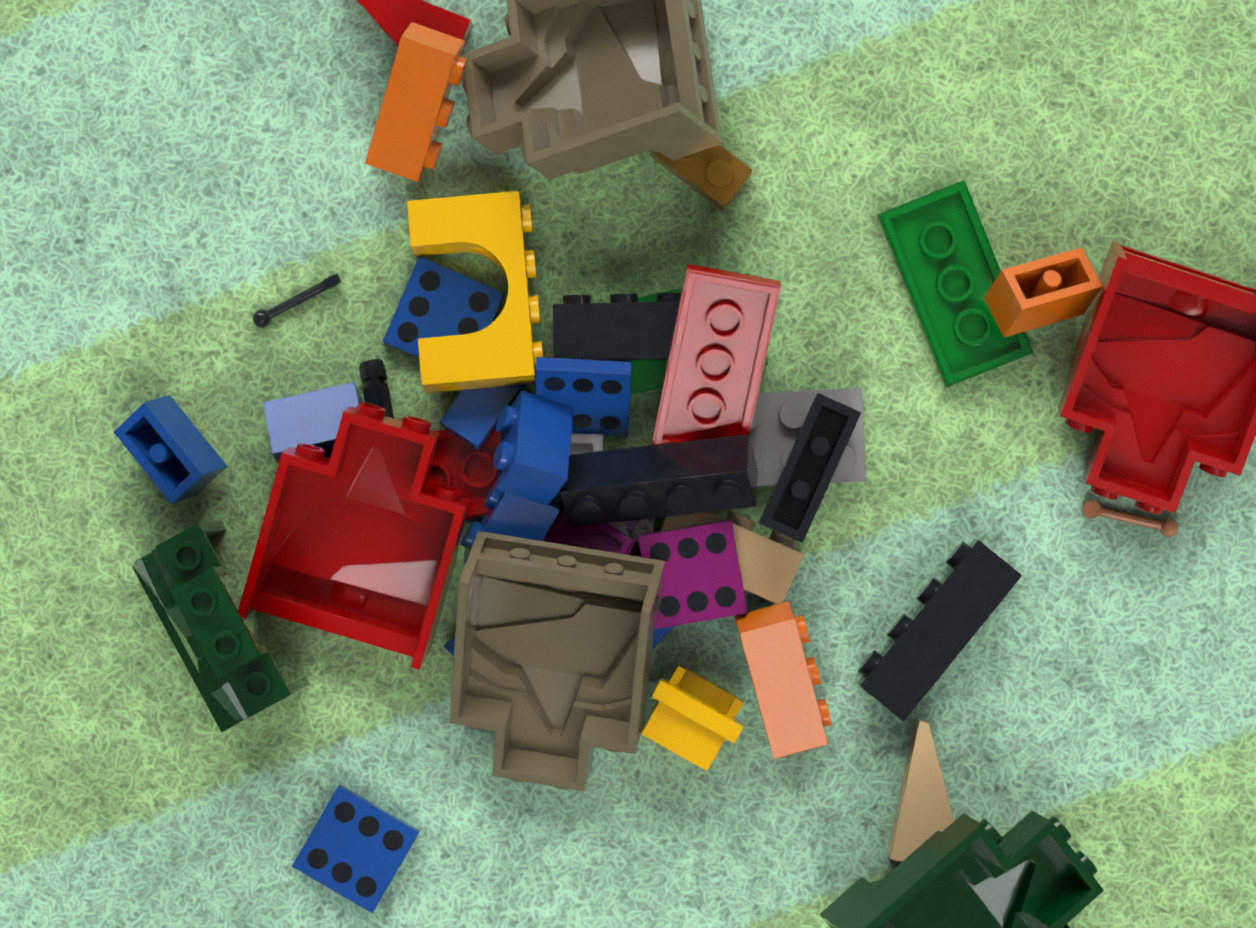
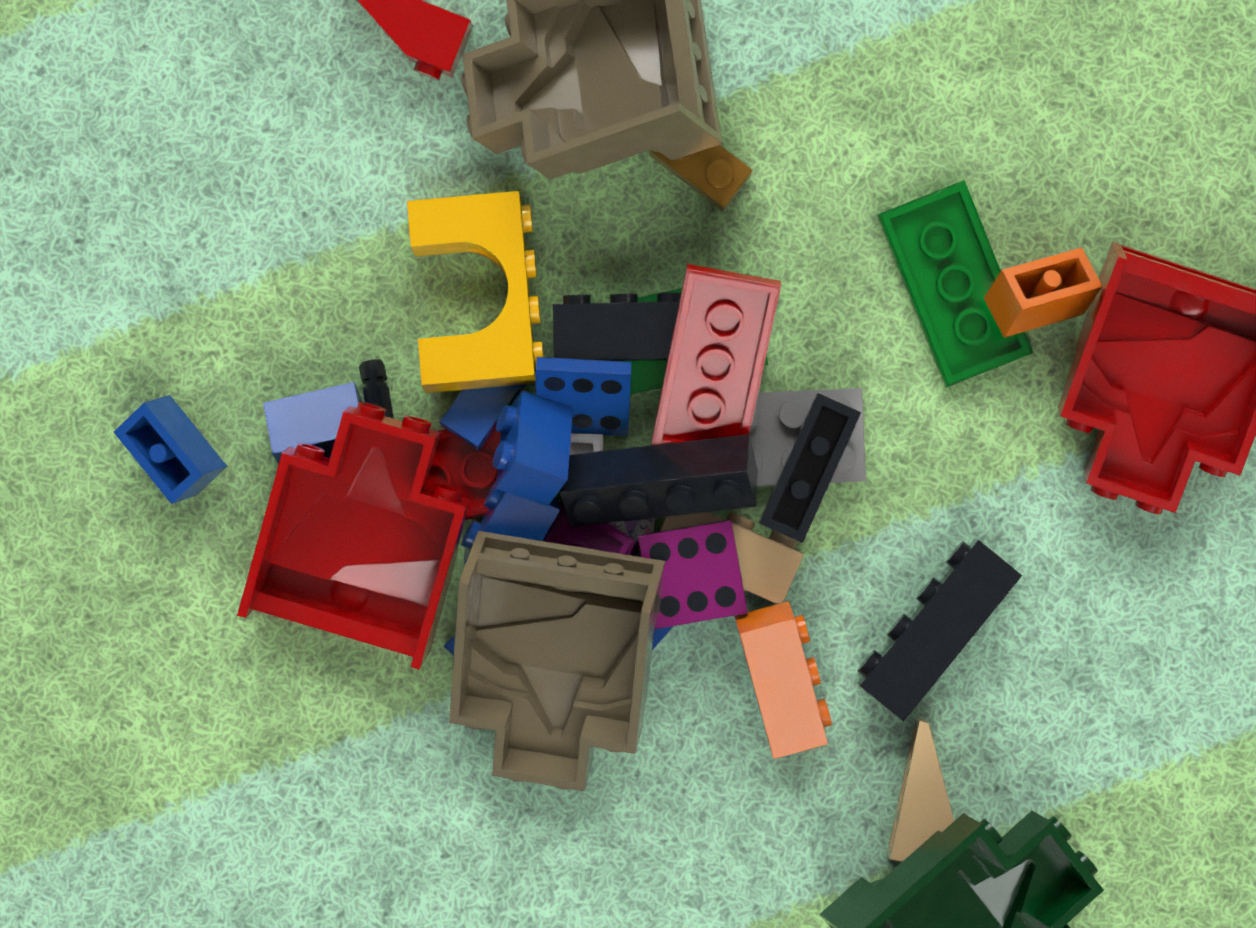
(207, 628): dark green panel -> none
(262, 317): black hinge -> none
(356, 848): blue tile -> none
(416, 102): orange brick -> none
(439, 305): blue tile -> none
(692, 717): yellow plate -> none
(1092, 509): nougat hinge -> none

